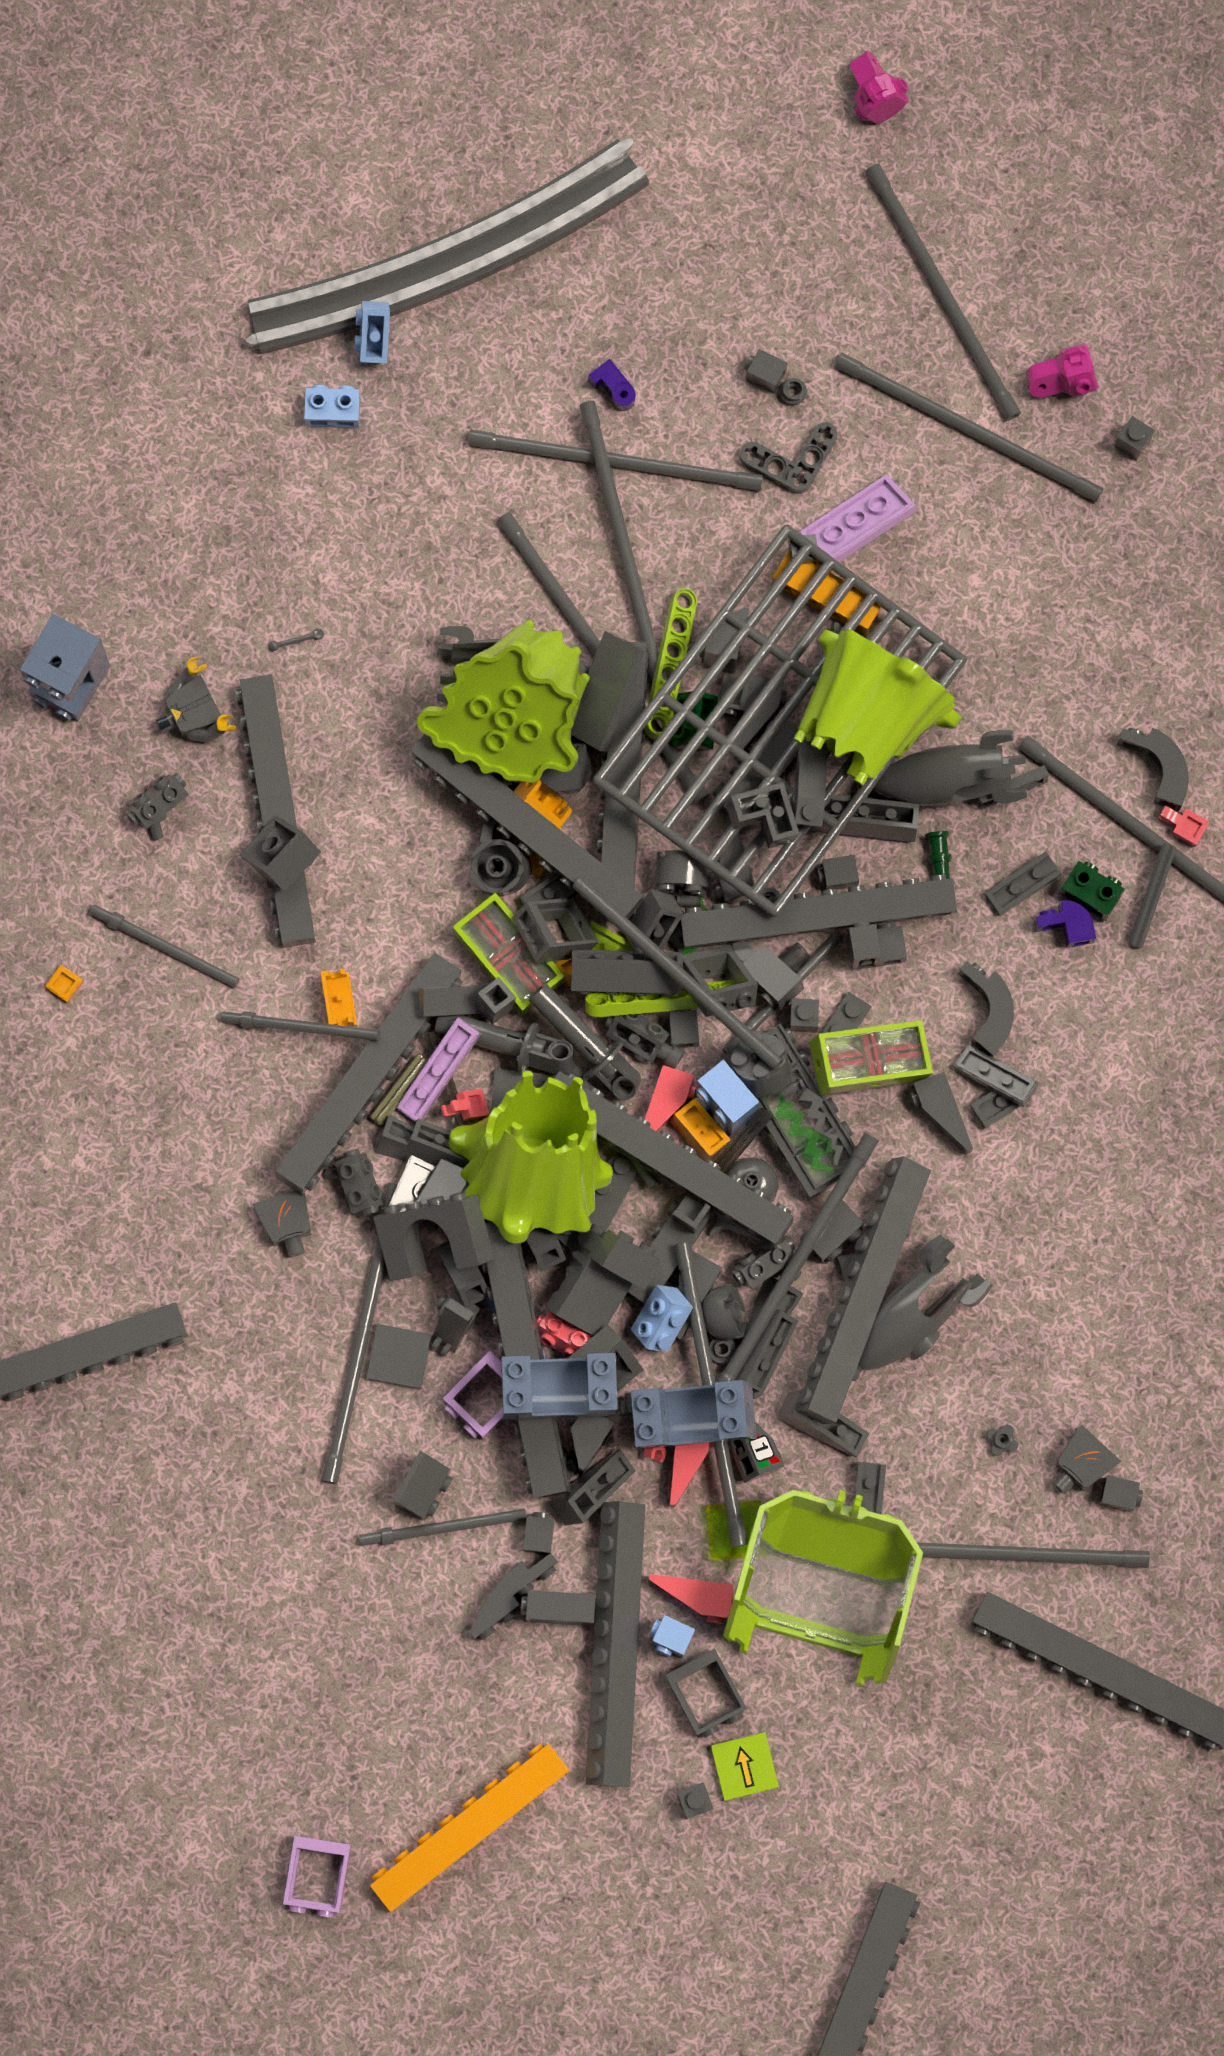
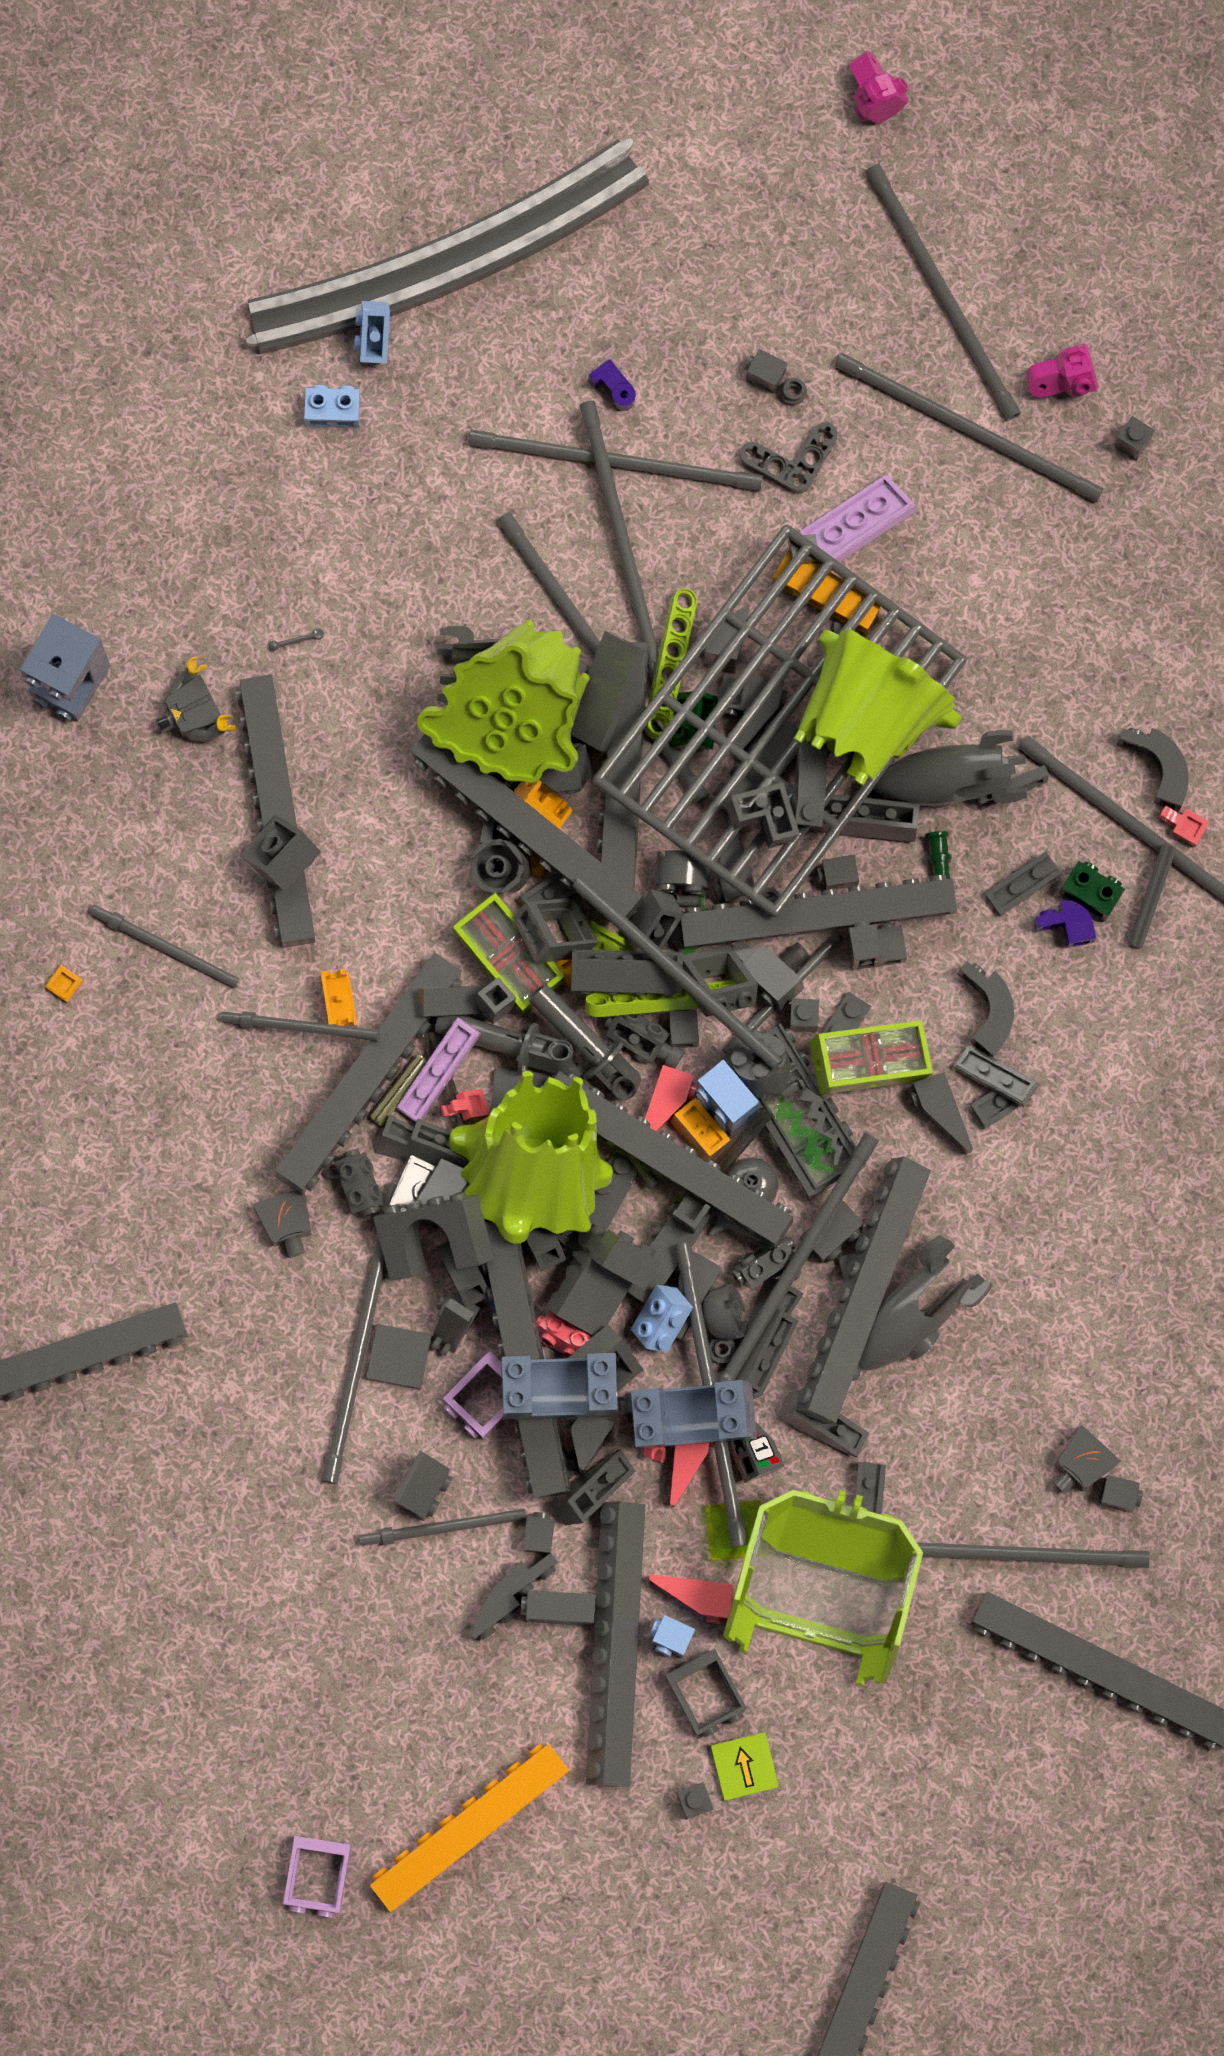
(151, 807): dark grey brick -> none
(999, 1447): dark grey plate -> none

